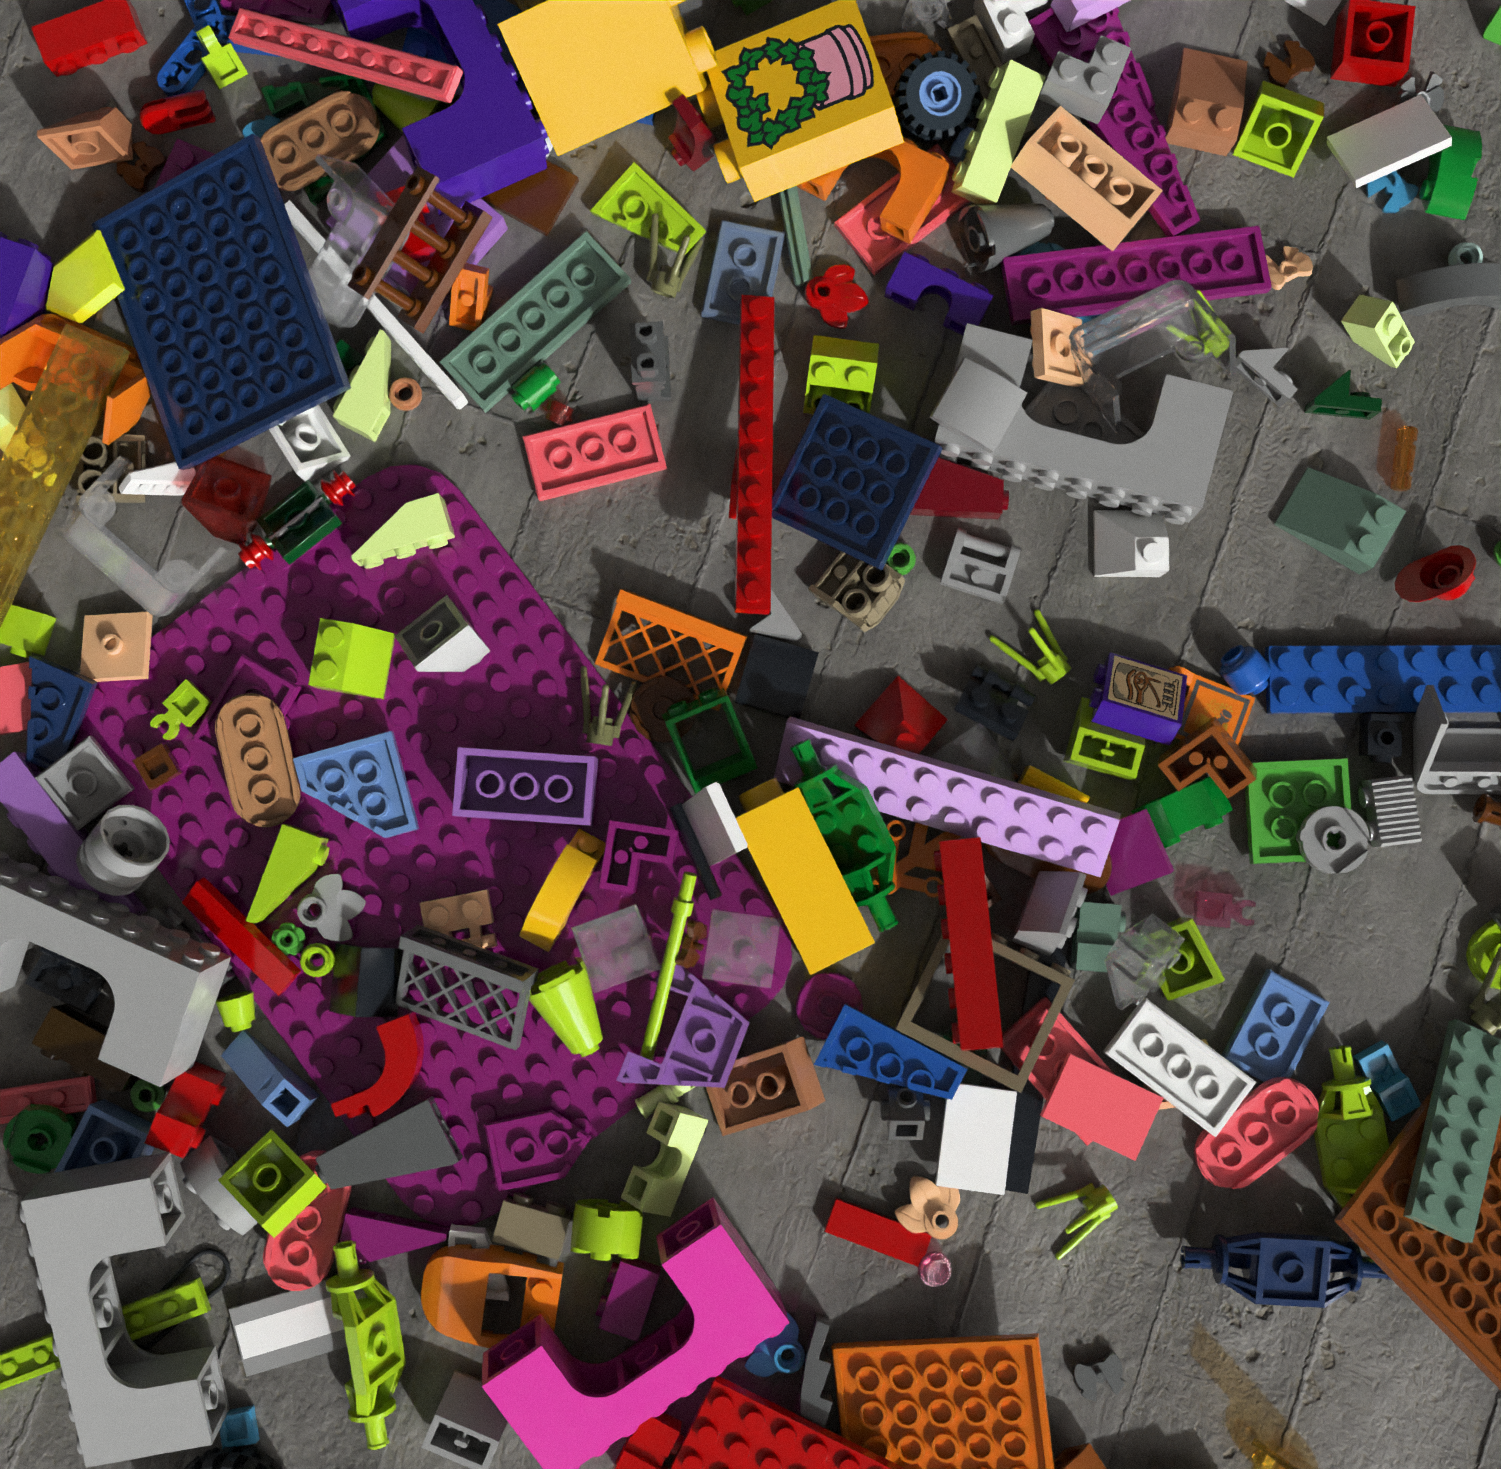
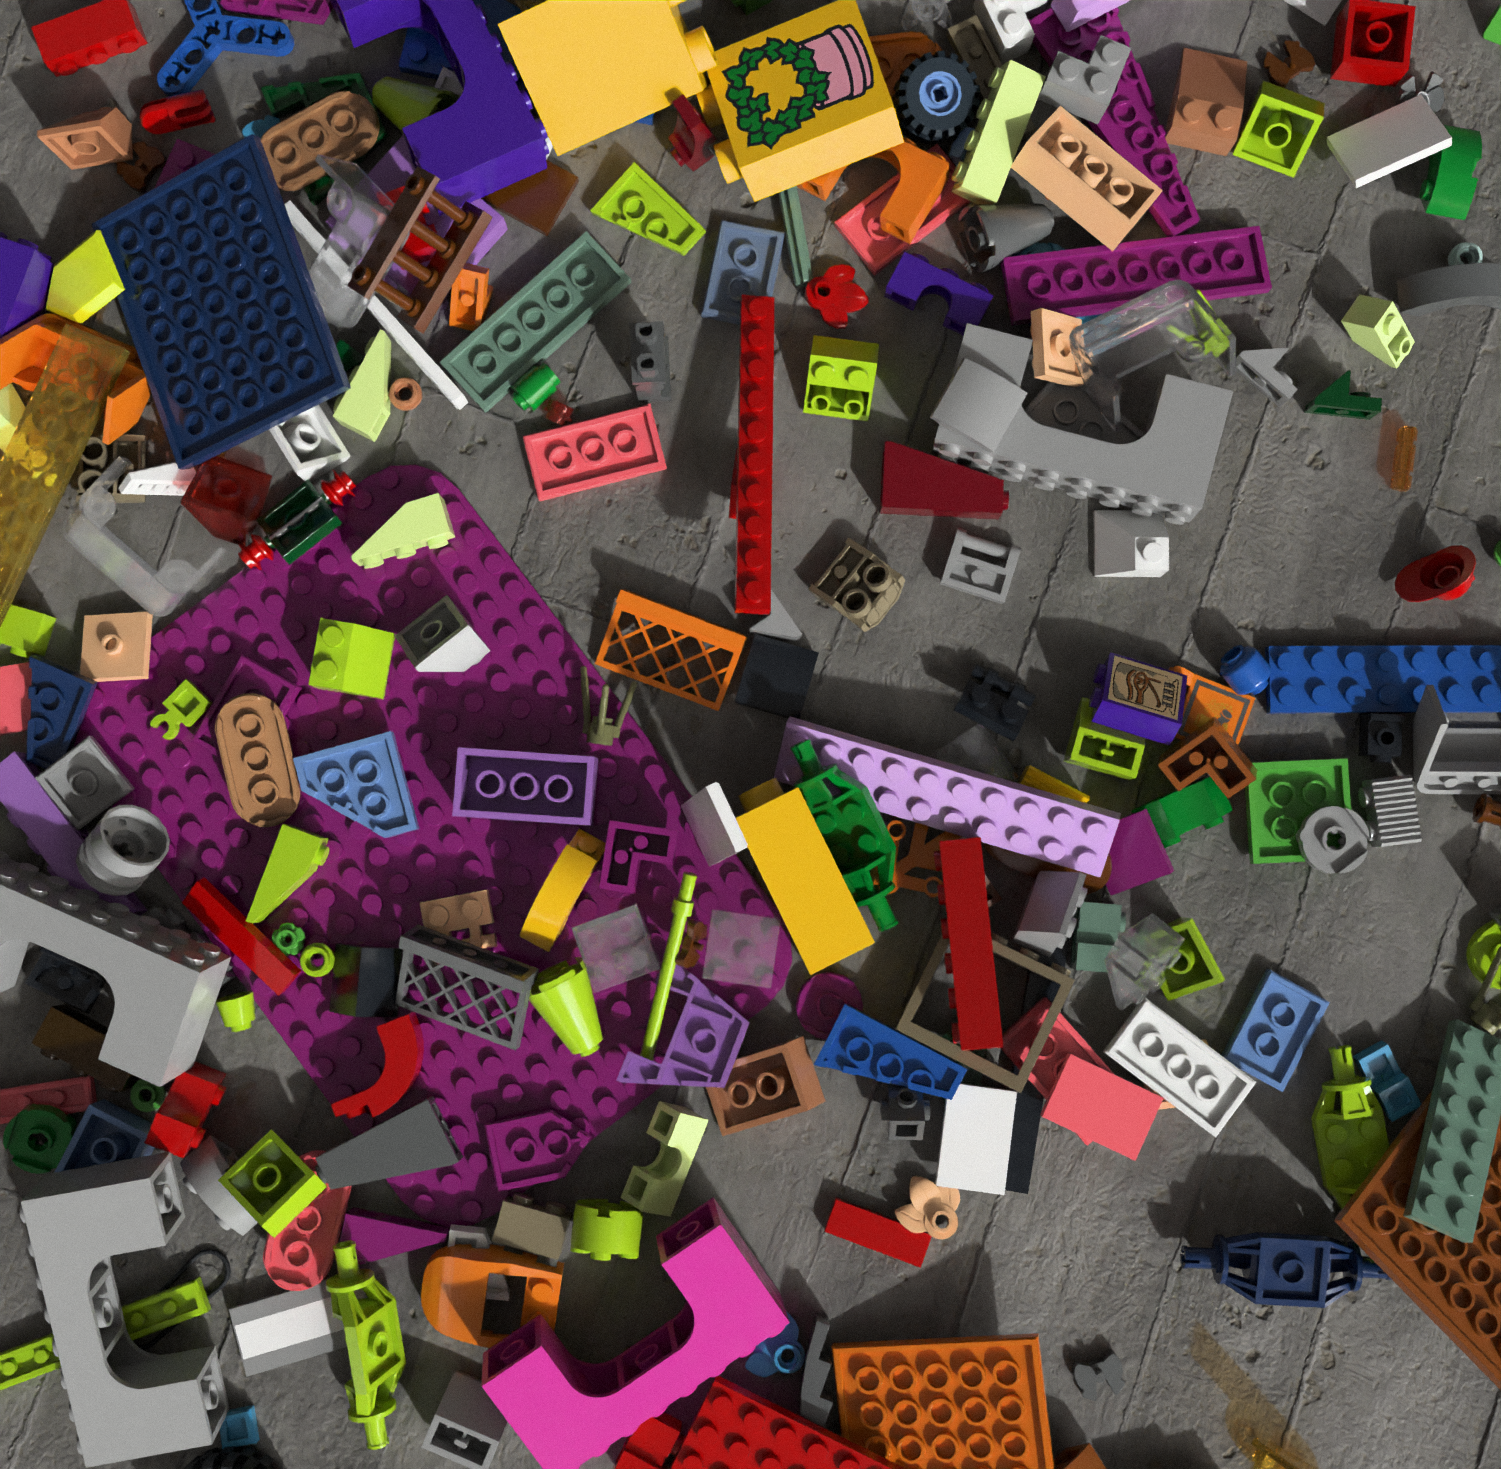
(157, 766): reddish brown plate -> none
(220, 62): lime plate -> none
(269, 1079): medium blue slope -> none
(336, 908): light grey plate -> none
(346, 55): coral tile -> none
(629, 1297): magenta brick -> none
(652, 701): reddish brown tile -> none
(665, 1093): yellowish green pin -> none
(669, 279): olive plant -> none
(695, 851): black bar -> none
(725, 768): green window -> none
(854, 481): dark blue plate -> none
(901, 718): red slope -> none
(909, 556): bright green plate -> none
(934, 1269): clear pink plate -> none
(1053, 662): lime plant -> none
(1098, 1206): lime plant -> none
(1217, 910): clear pink plate -> none
(1258, 1134): coral tile -> none
(1295, 265): light nougat piece -> none
(1340, 519): sand green slope -> none
(1394, 185): dark azure piece -> none

